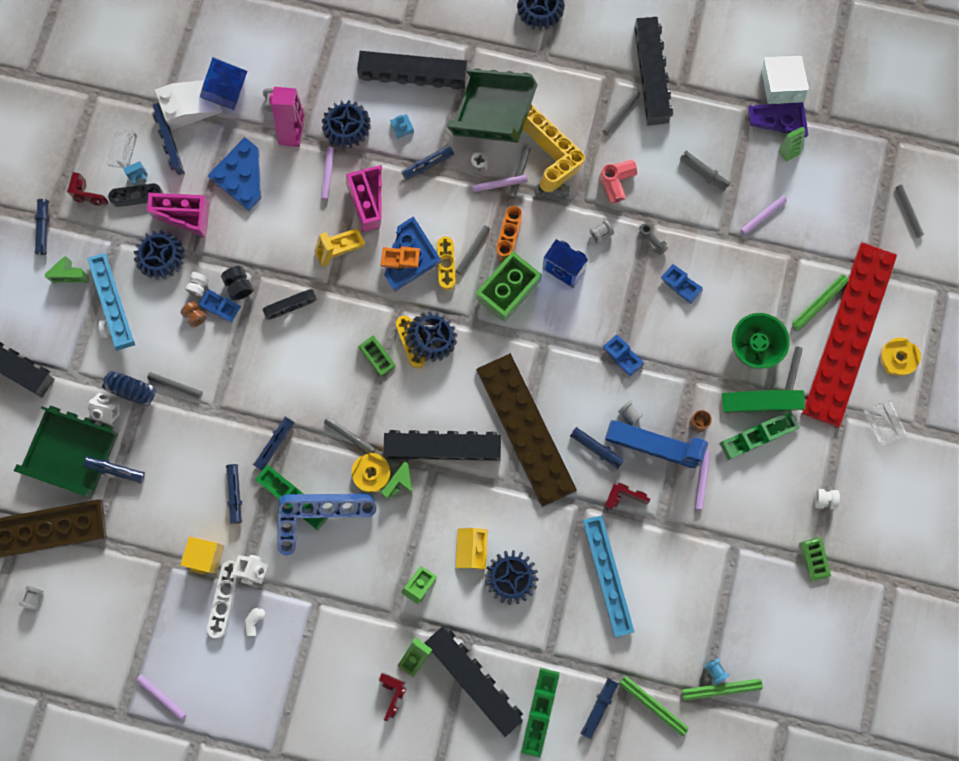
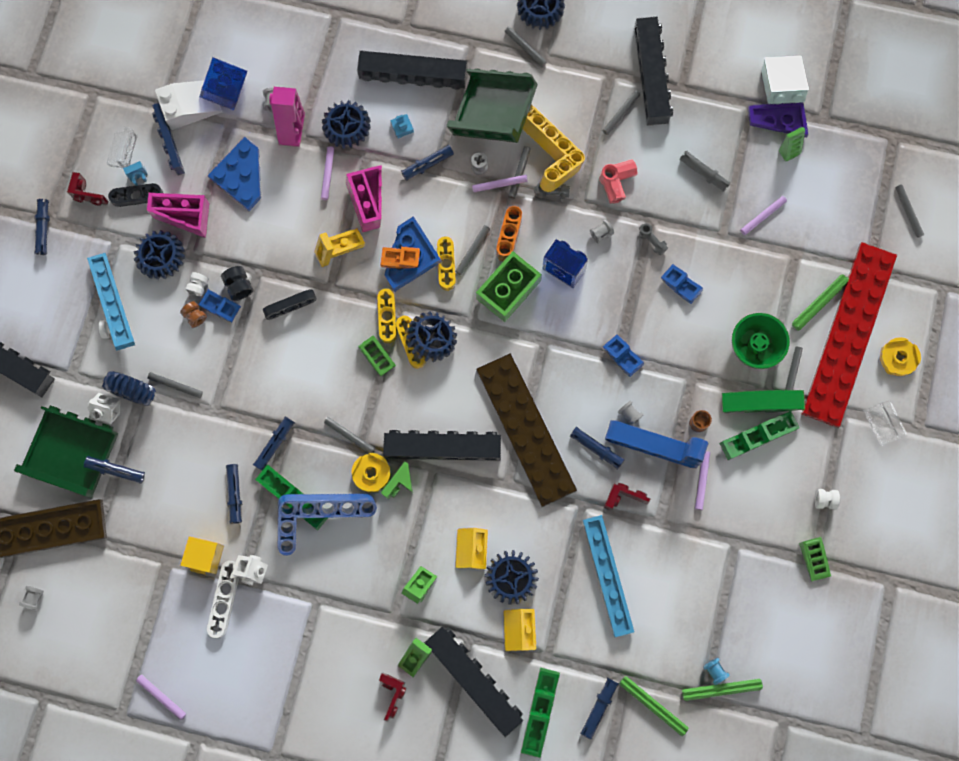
(64, 273): bright green slope -> none
(251, 620): white arm -> none
(381, 303): none -> yellow beam
(519, 629): none -> yellow panel
(525, 46): none -> dark grey bar

